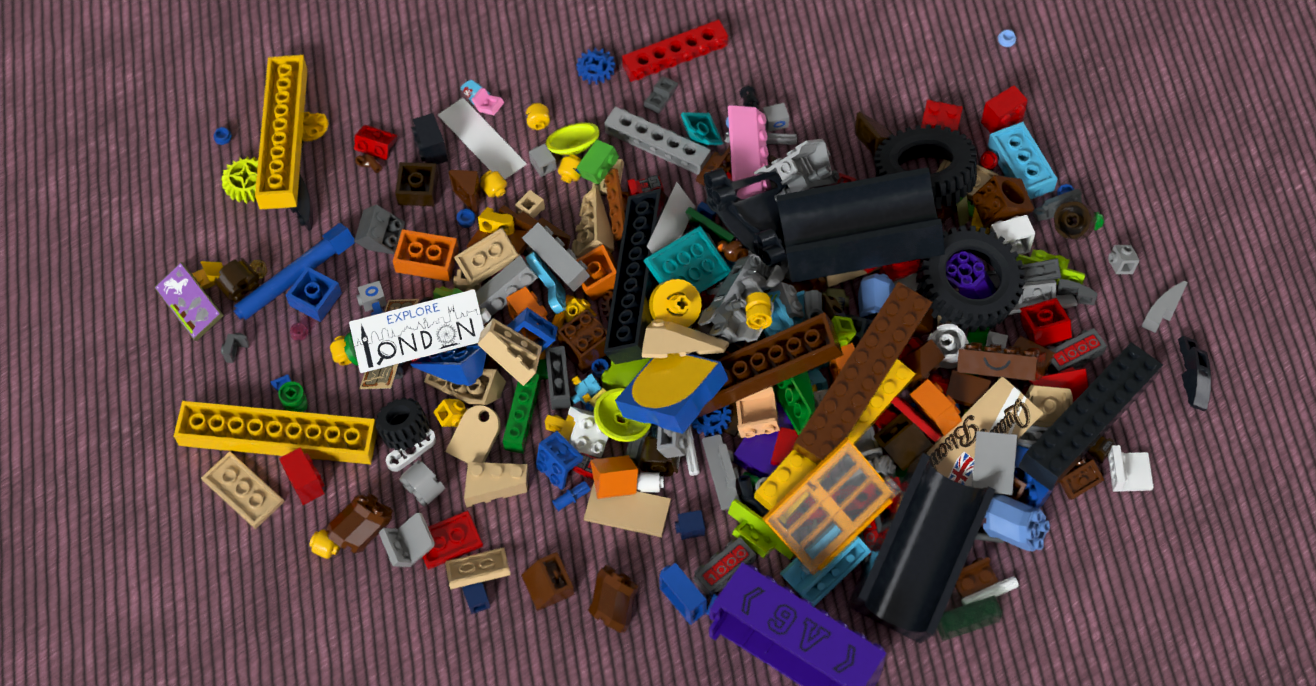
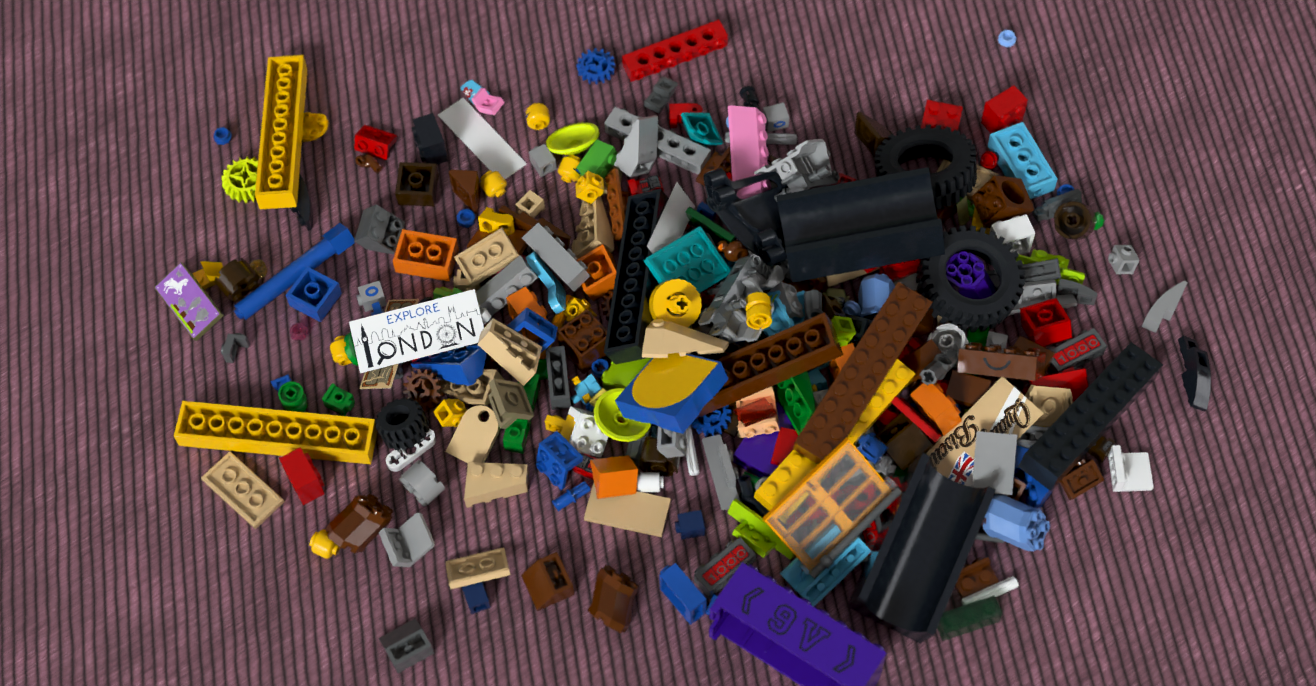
(332, 401): none -> green brick
(406, 645): none -> dark grey slope
(426, 386): none -> reddish brown gear
(452, 539): red tile -> none
(509, 402): none -> dark tan bracket
(589, 187): none -> yellow brick
(639, 147): none -> light grey slope
(676, 110): none -> red leg
(755, 412): none -> clear red piece
(826, 560): none -> dark grey bar
(852, 308): none -> light blue plate
(871, 447): none -> blue bracket
(939, 367): none -> dark grey piece

